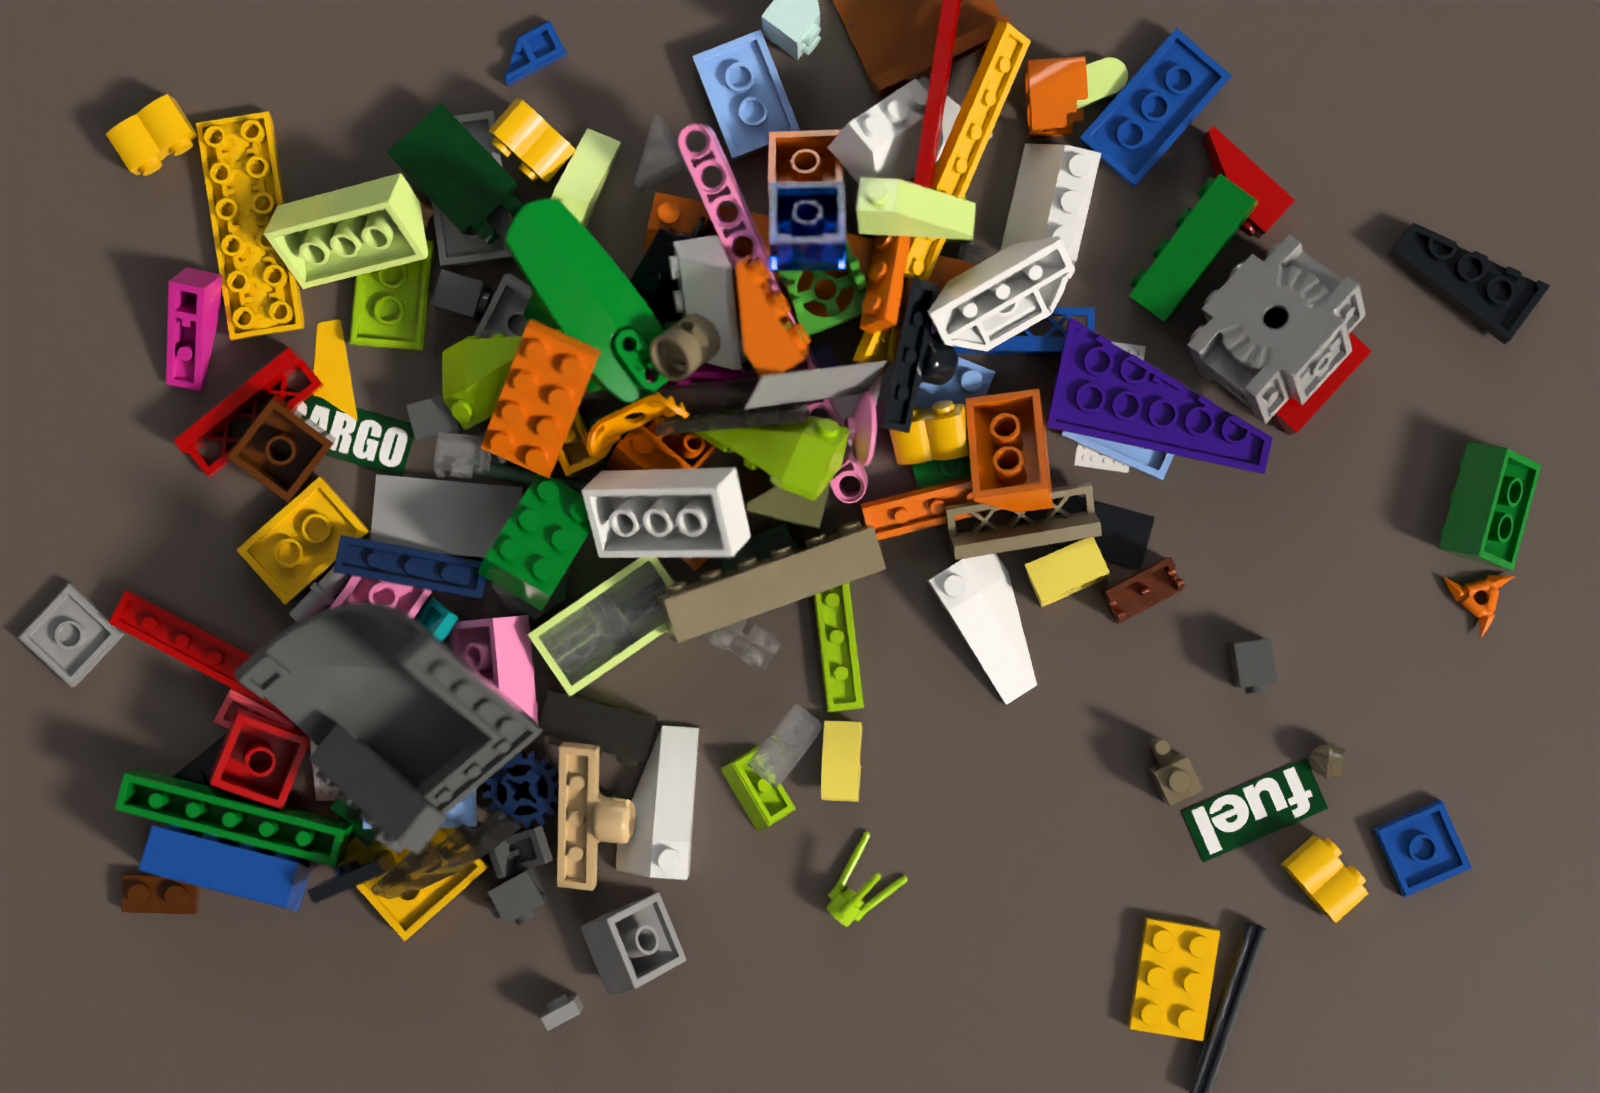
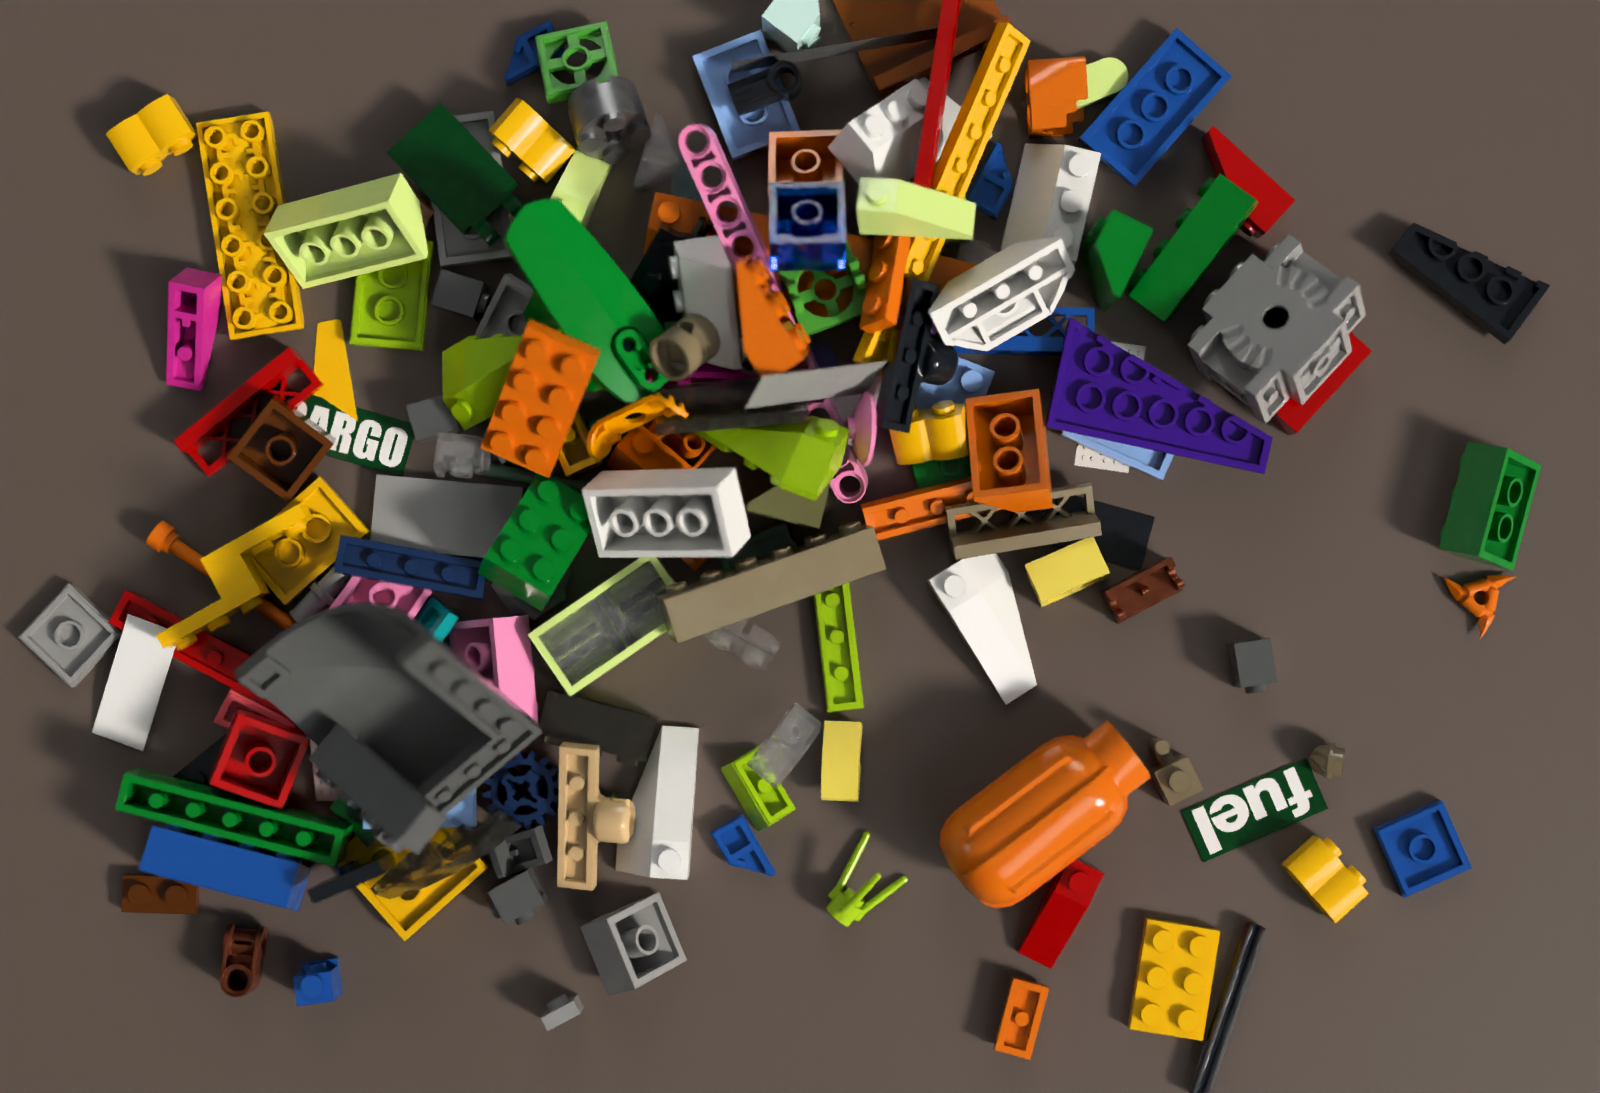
(134, 684): none -> white sticker
(165, 539): none -> orange piece
(236, 577): none -> yellow bracket
(242, 956): none -> copper piece
(318, 982): none -> blue brick
(550, 43): none -> bright green piece
(608, 119): none -> flat silver brick
(684, 185): none -> clear light blue plate
(741, 846): none -> blue tile
(760, 89): none -> black piece
(836, 49): none -> dark grey sticker
(992, 184): none -> blue tile
(1021, 1017): none -> orange plate
(1041, 815): none -> orange piece
(1060, 912): none -> red slope
(1112, 255): none -> green slope

